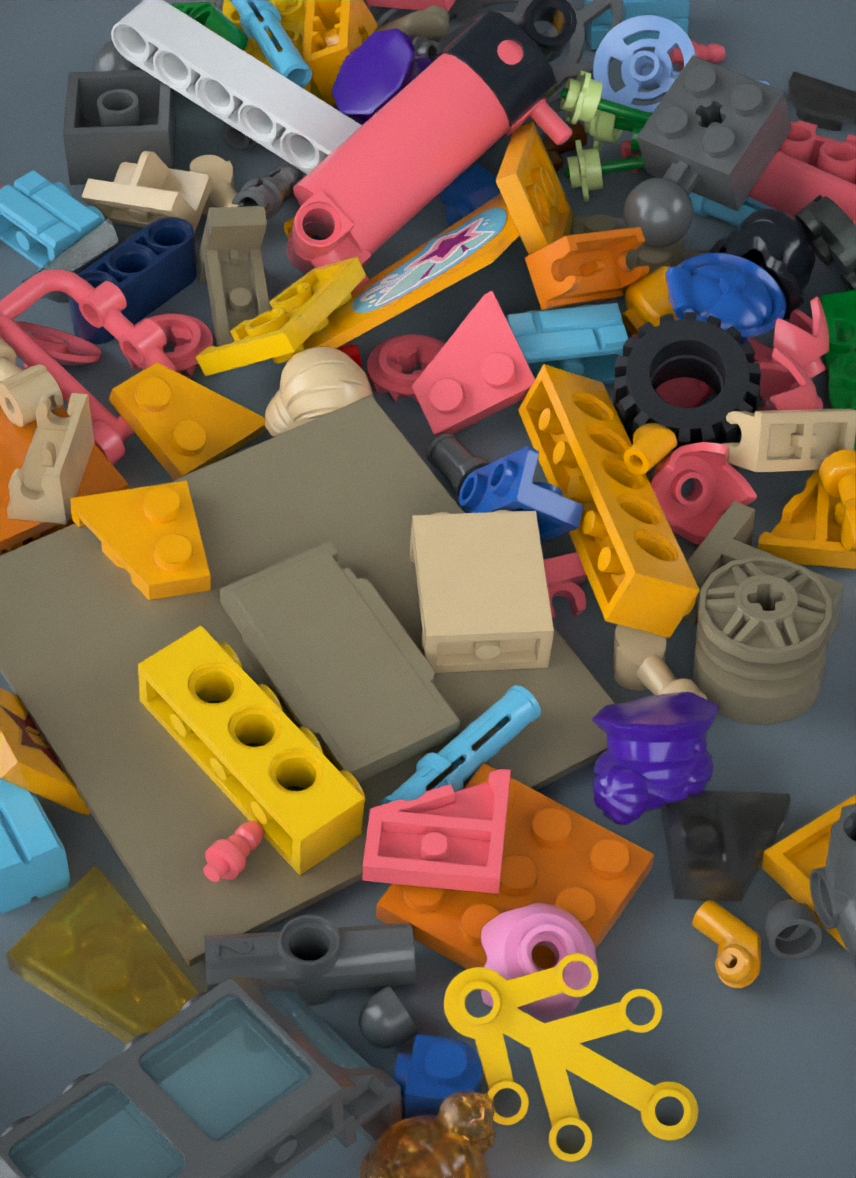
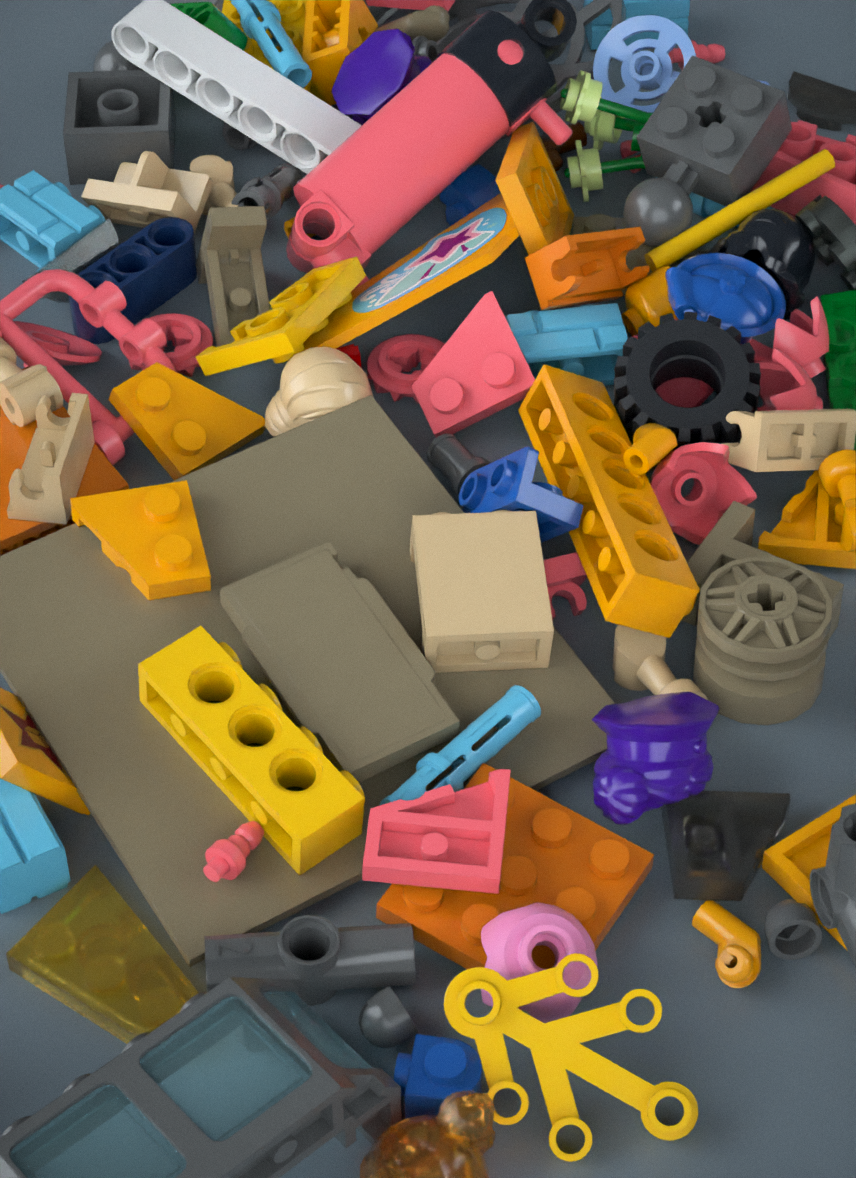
(739, 210): none -> yellow bar

